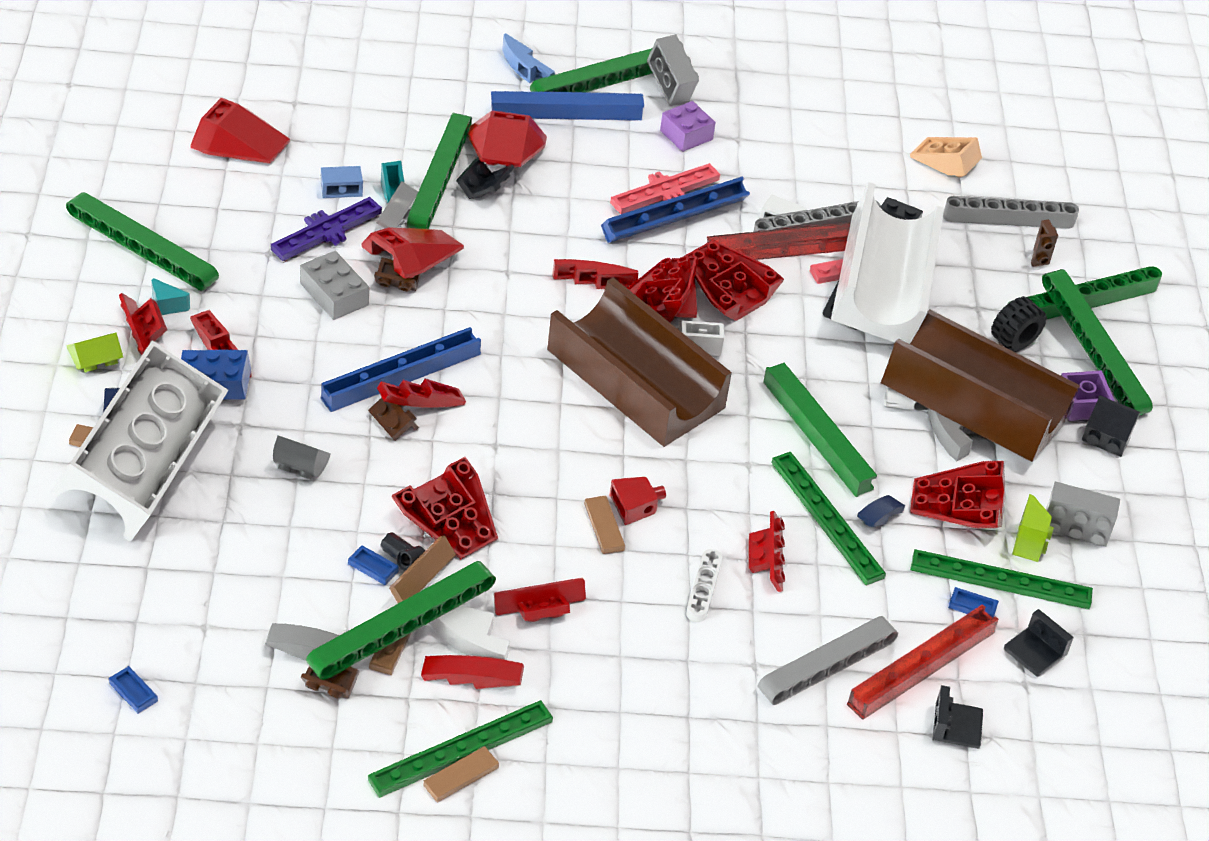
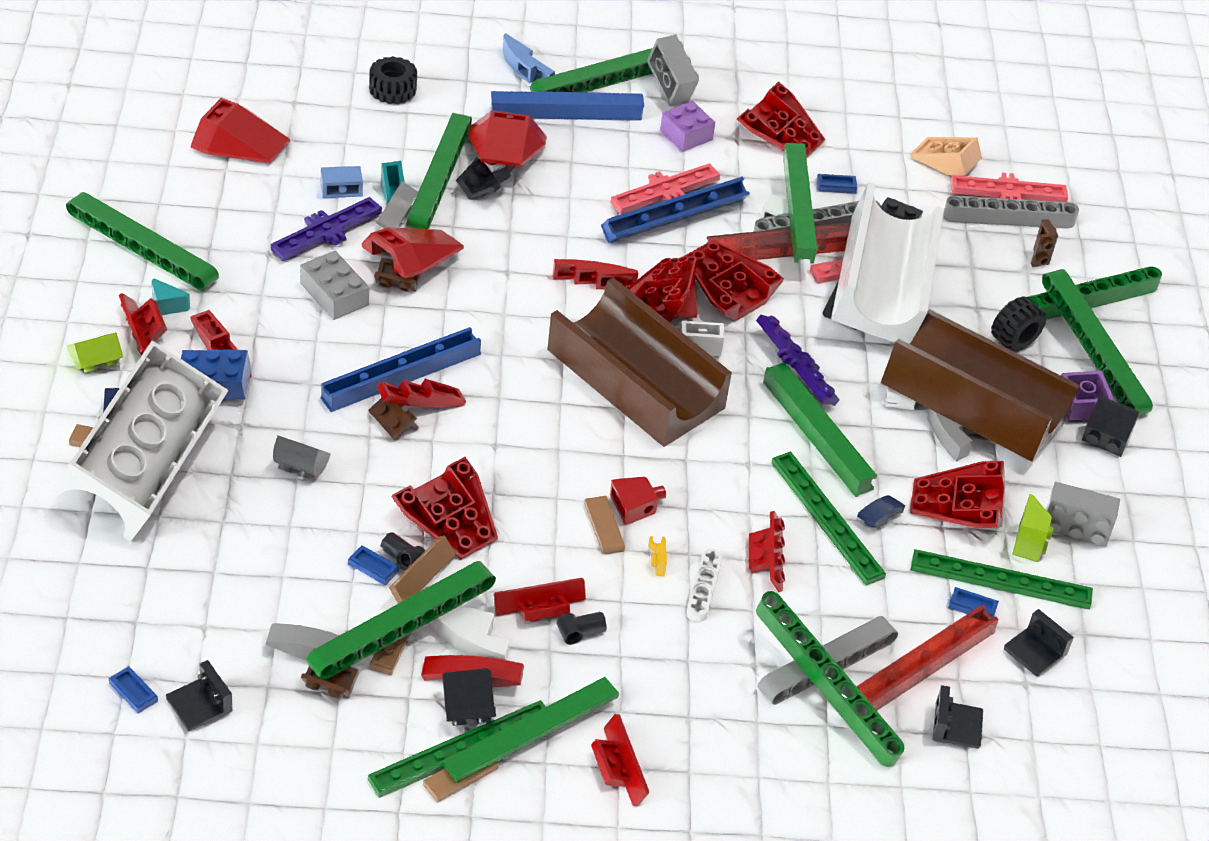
(201, 699): none -> black bracket
(393, 80): none -> black tyre
(468, 696): none -> black bracket
(530, 729): none -> green tile
(575, 628): none -> black piece
(618, 761): none -> red bracket
(659, 557): none -> yellow plate
(782, 120): none -> red wedge
(799, 202): none -> green tile
(804, 365): none -> dark purple hinge
(833, 687): none -> green beam
(836, 183): none -> blue tile
(1008, 188): none -> coral hinge

